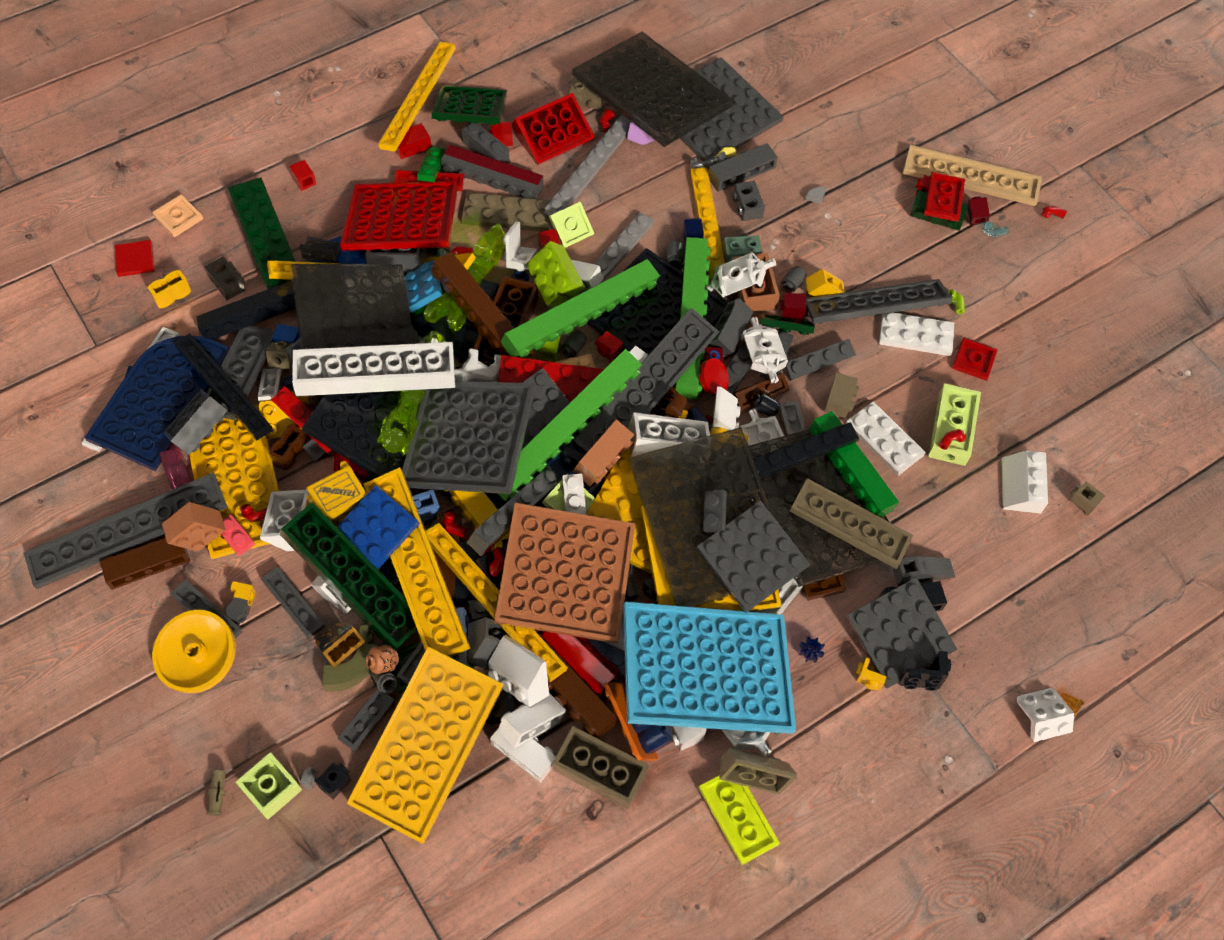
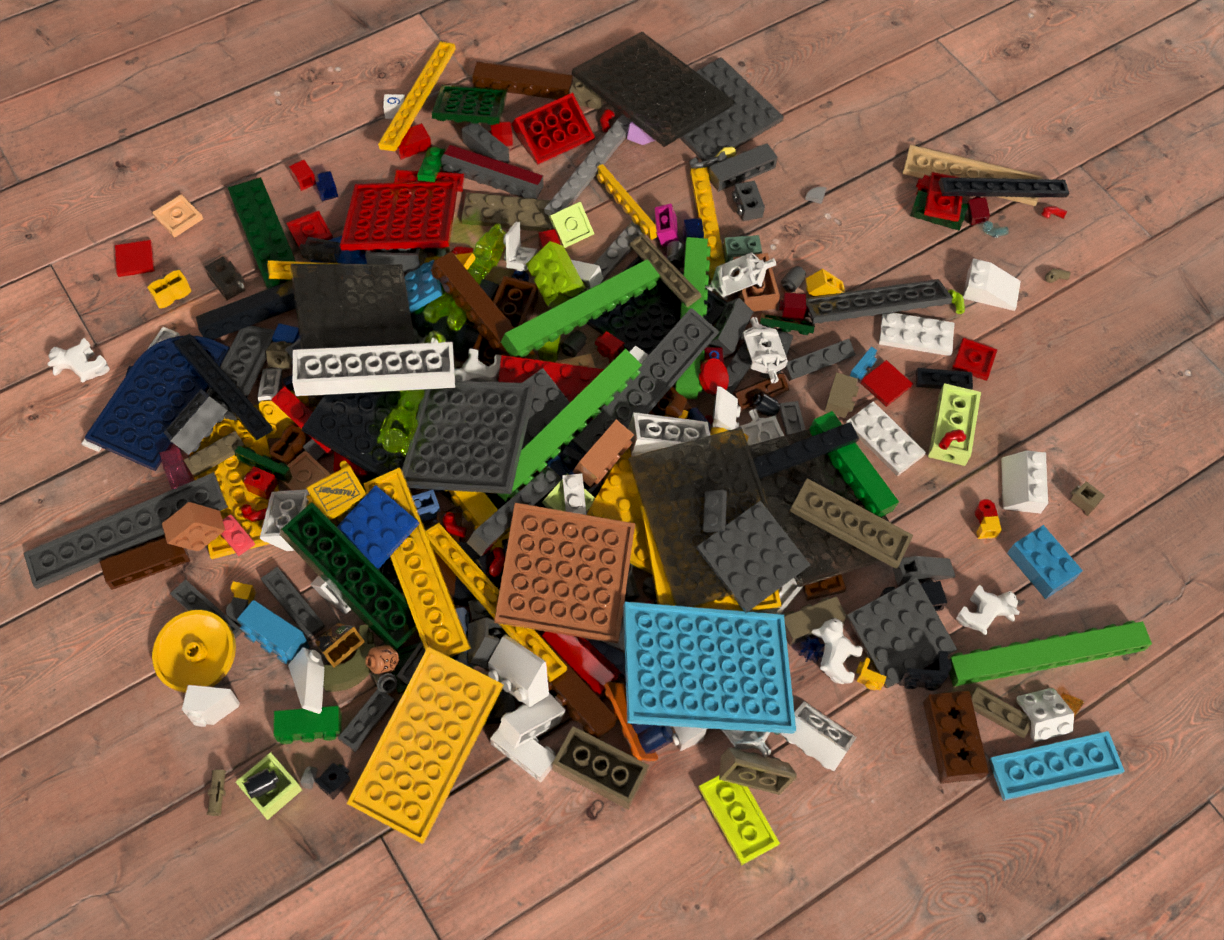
(77, 360): none -> white animal
(208, 704): none -> white slope
(213, 454): none -> dark tan plate
(260, 482): none -> red brick
(261, 783): none -> black brick
(263, 462): none -> dark green plate
(272, 632): none -> dark azure brick
(305, 472): none -> light nougat plate
(307, 725): none -> green brick
(308, 678): none -> white slope
(309, 226): none -> red plate
(326, 186): none -> clear blue brick
(392, 104): none -> white brick
(522, 80): none -> reddish brown brick
(628, 203): none -> yellow plate
(666, 224): none -> dark pink brick
(668, 272): none -> dark tan tile
(801, 623): none -> dark tan brick
(820, 736): none -> white slope
(836, 651): none -> white animal
(867, 360): none -> dark azure plate
(886, 383): none -> red tile
(936, 378): none -> black plate
(946, 746): none -> reddish brown brick
(988, 519): none -> leg
(988, 609): none -> white animal
(991, 285): none -> white slope
(1000, 712): none -> dark tan plate
(1003, 187): none -> black plate
(1044, 561): none -> dark azure brick
(1048, 653): none -> bright green brick
(1055, 274): none -> dark tan arm
(1056, 765): none -> medium azure plate

